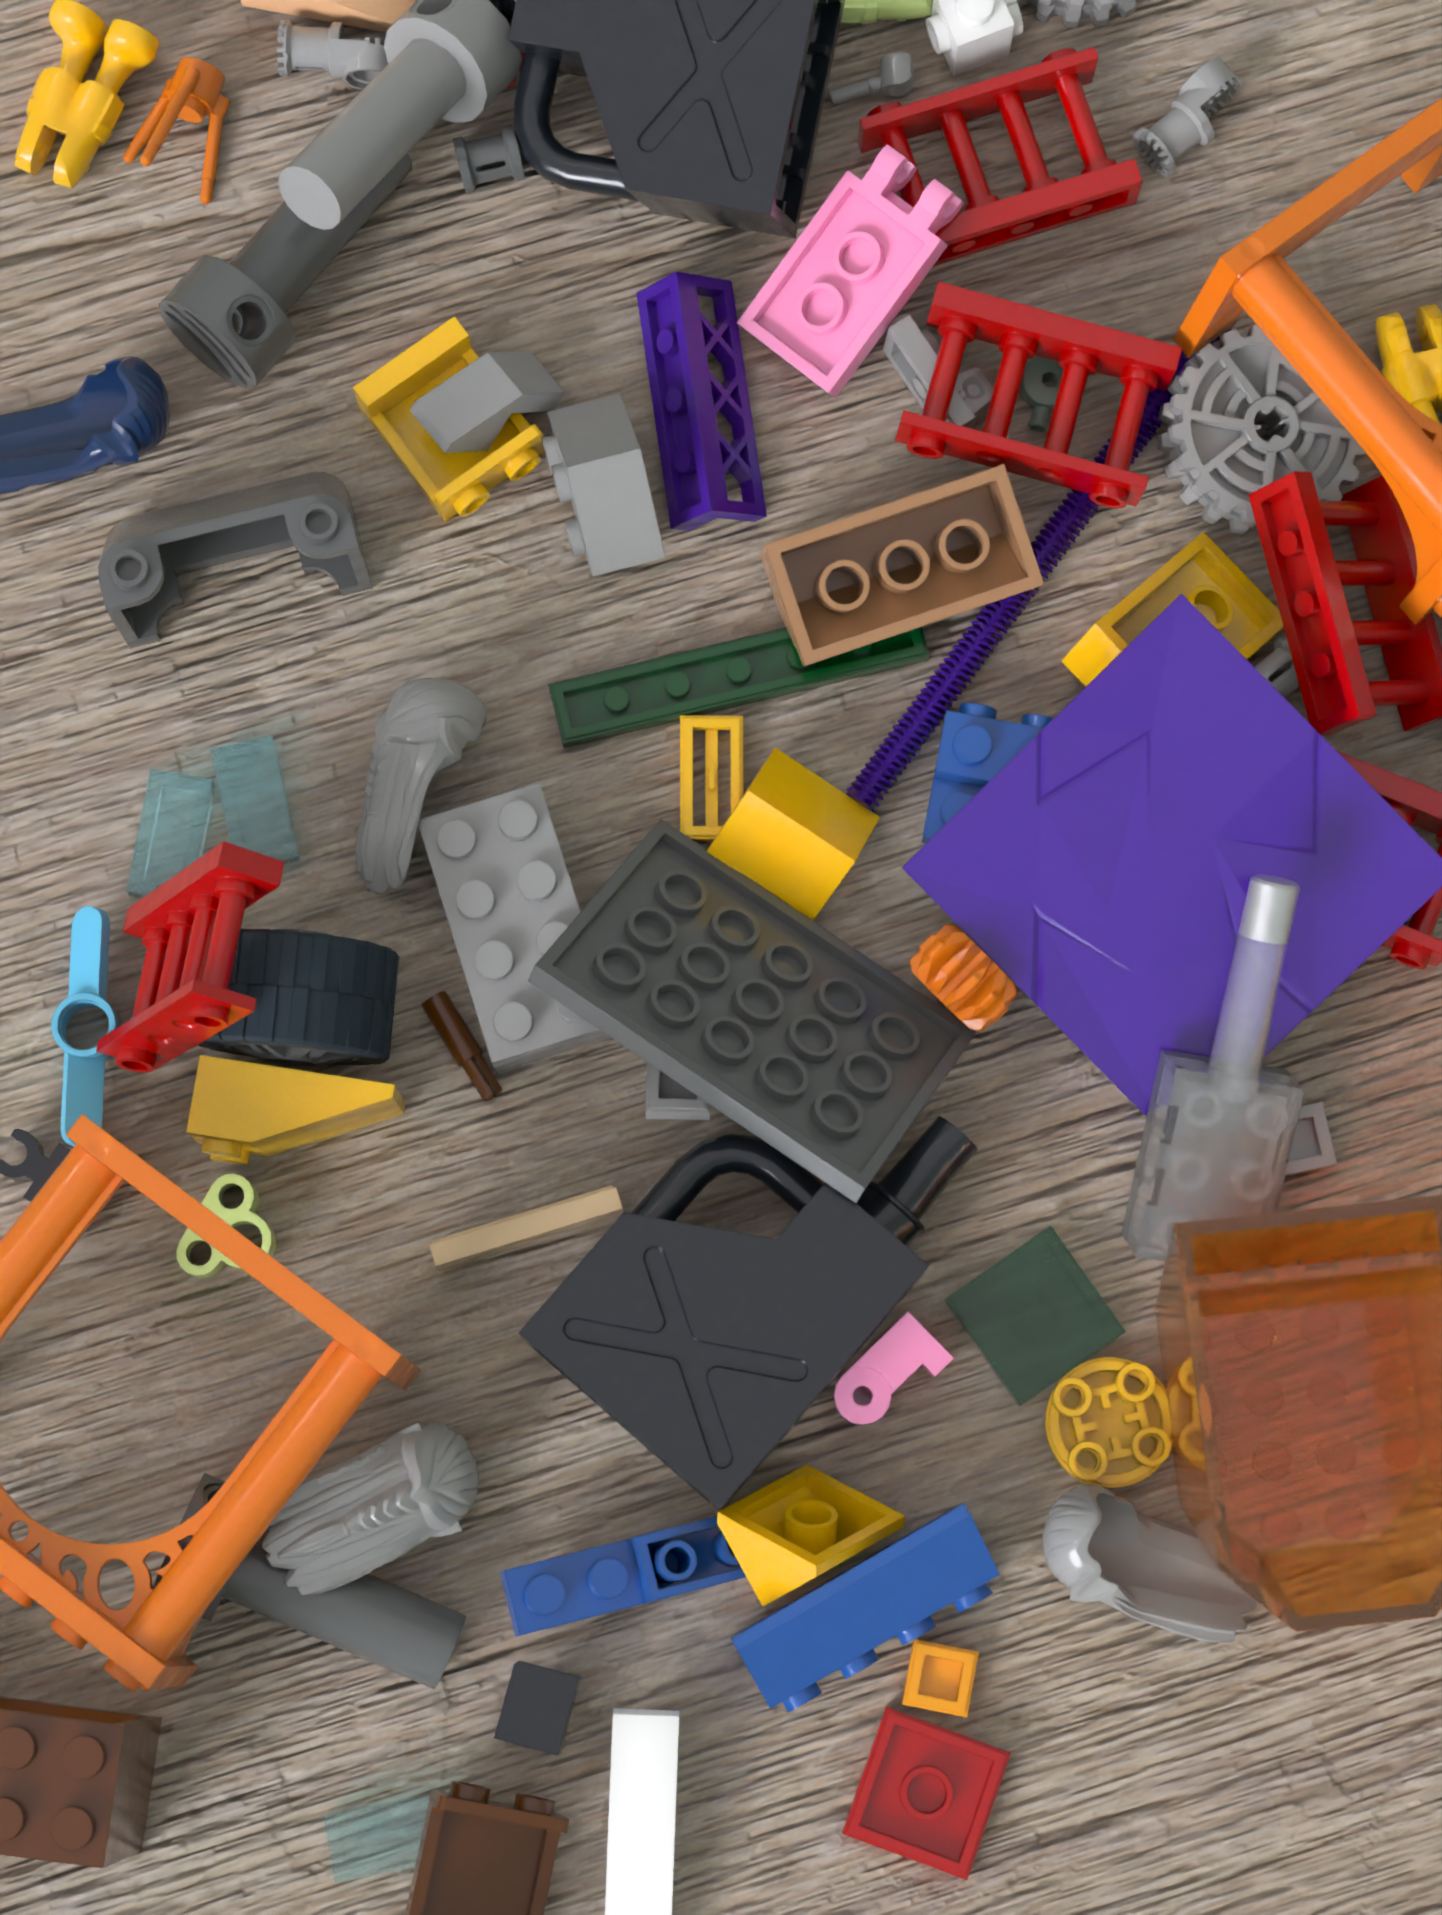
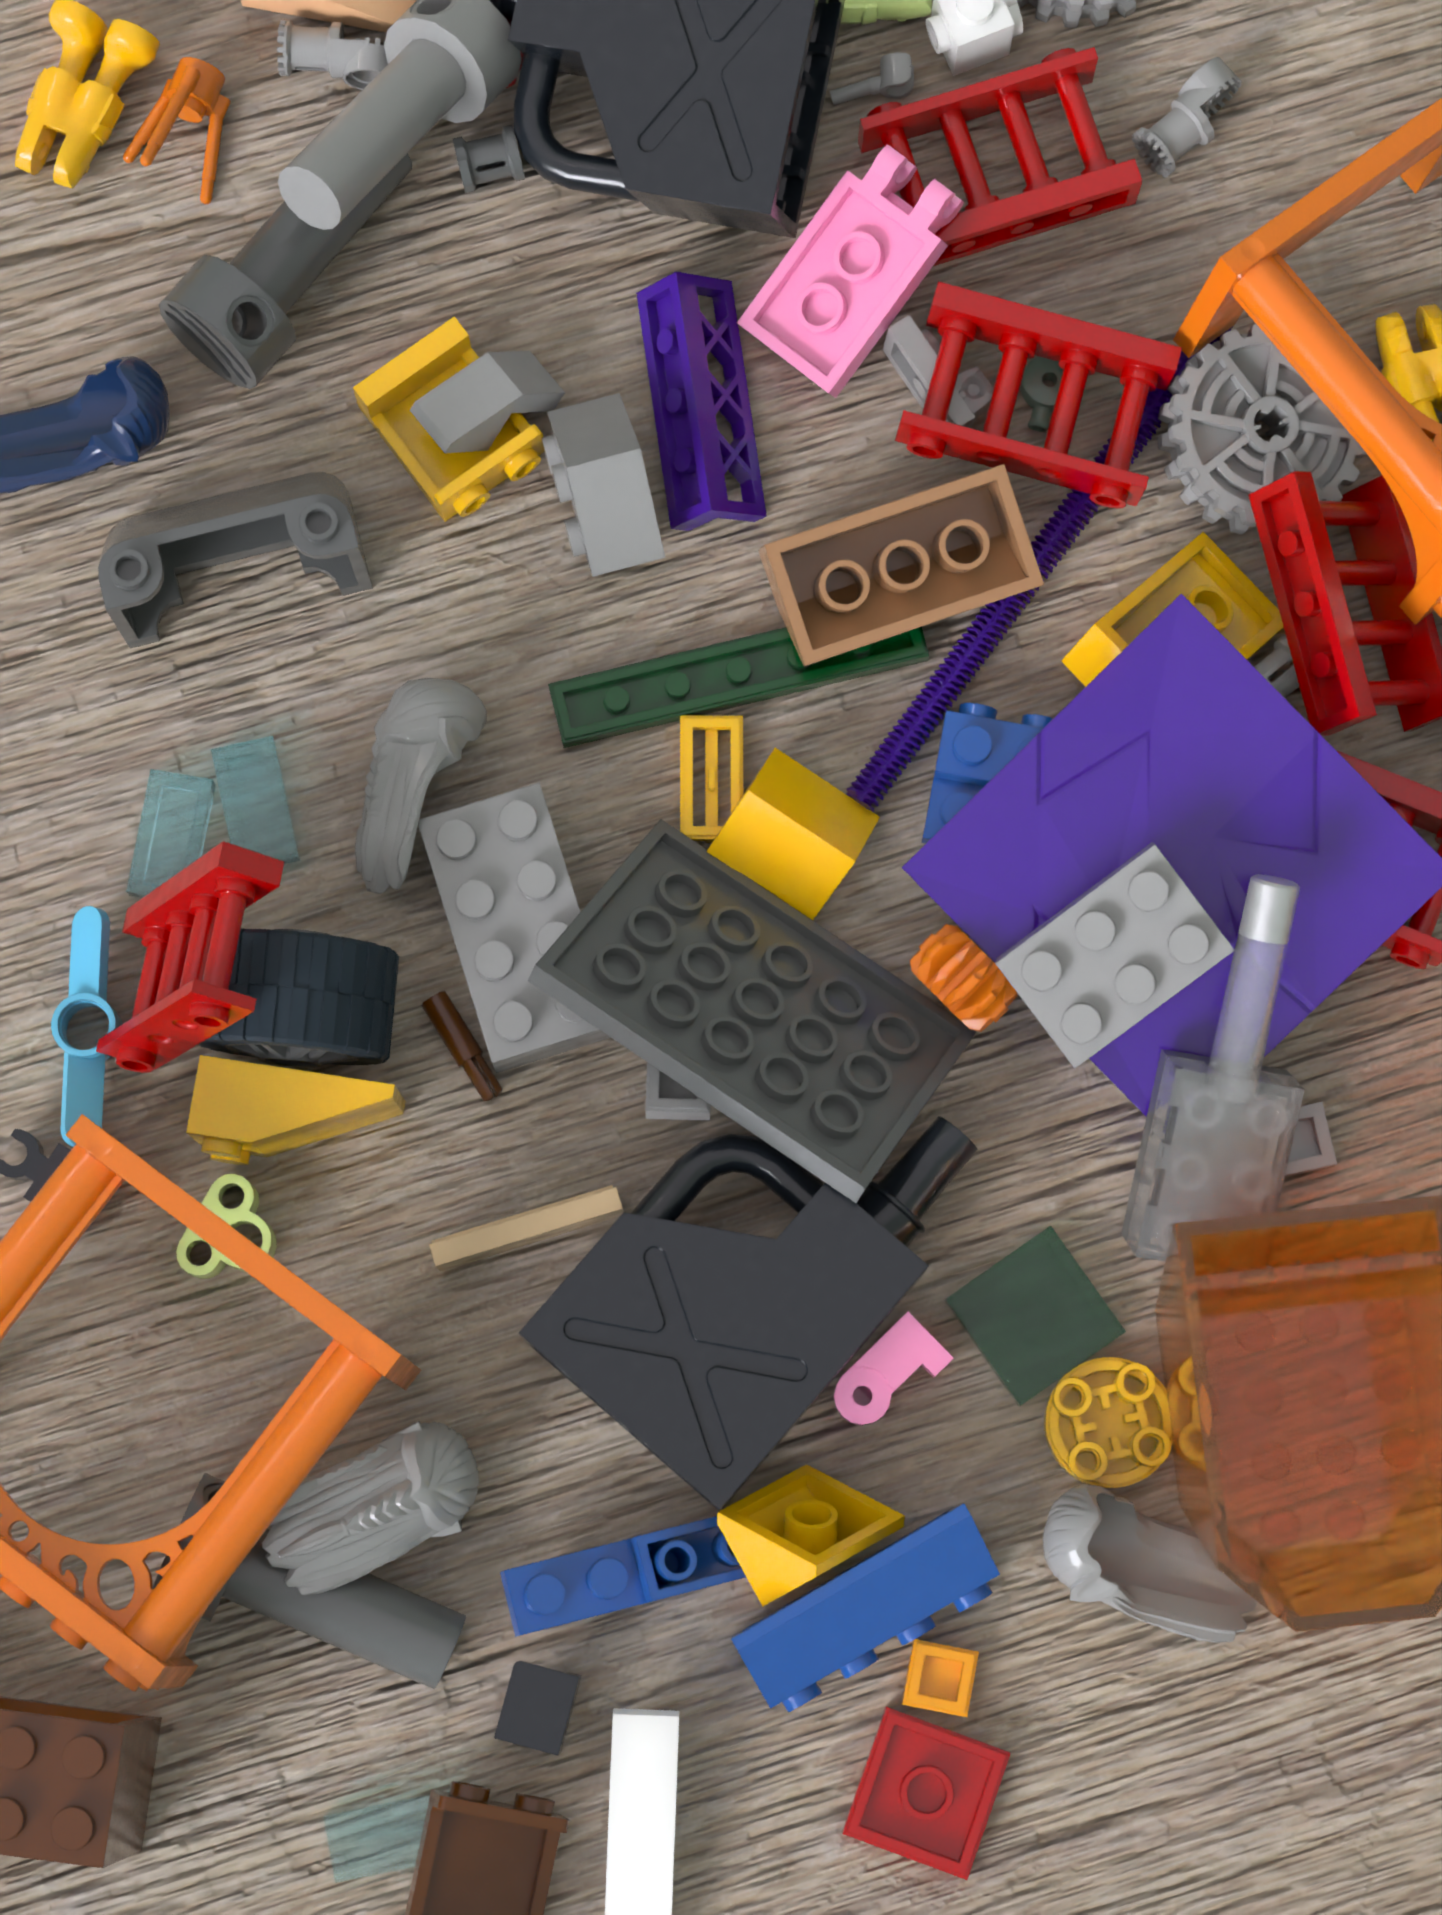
(1113, 955): none -> light grey brick

